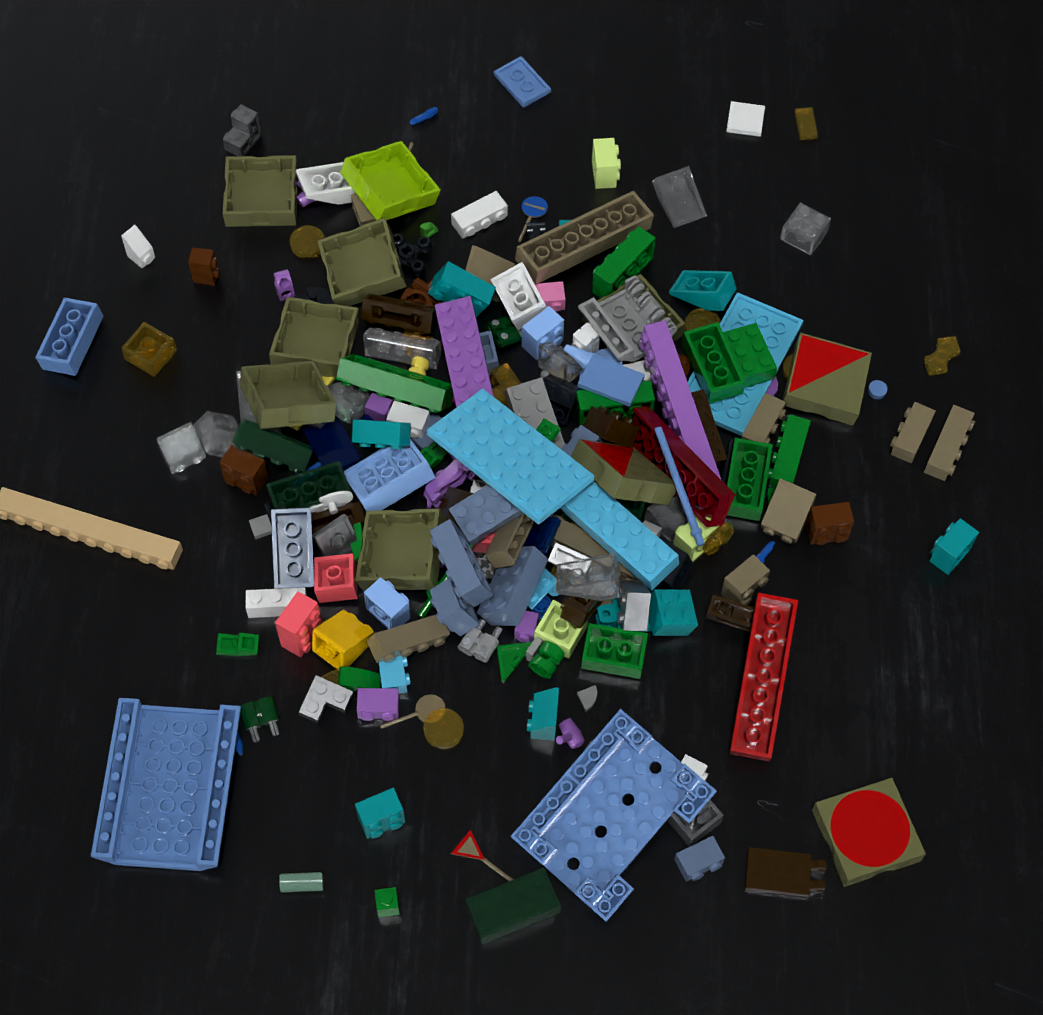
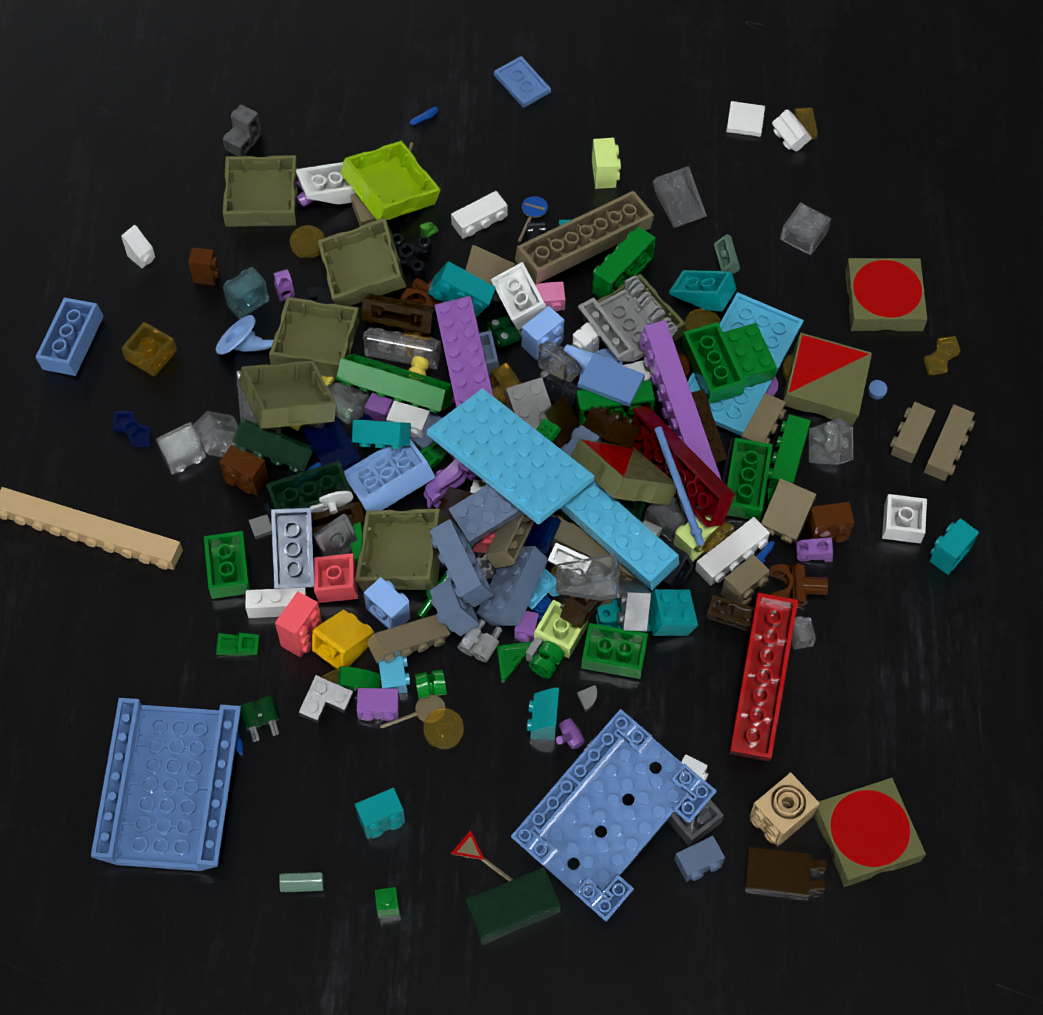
(138, 434): none -> clear blue tile
(227, 564): none -> green brick
(242, 338): none -> light blue piece
(246, 292): none -> clear light blue brick
(430, 684): none -> green wheel
(563, 416): none -> dark brown tile
(726, 254): none -> sand green brick
(732, 551): none -> white brick
(783, 810): none -> tan brick
(791, 131): none -> white brick
(798, 582): none -> reddish brown connector
(803, 633): none -> clear brick
(815, 549): none -> medium lavender leg
(831, 443): none -> clear slope
(886, 294): none -> tile
(904, 518): none -> white brick

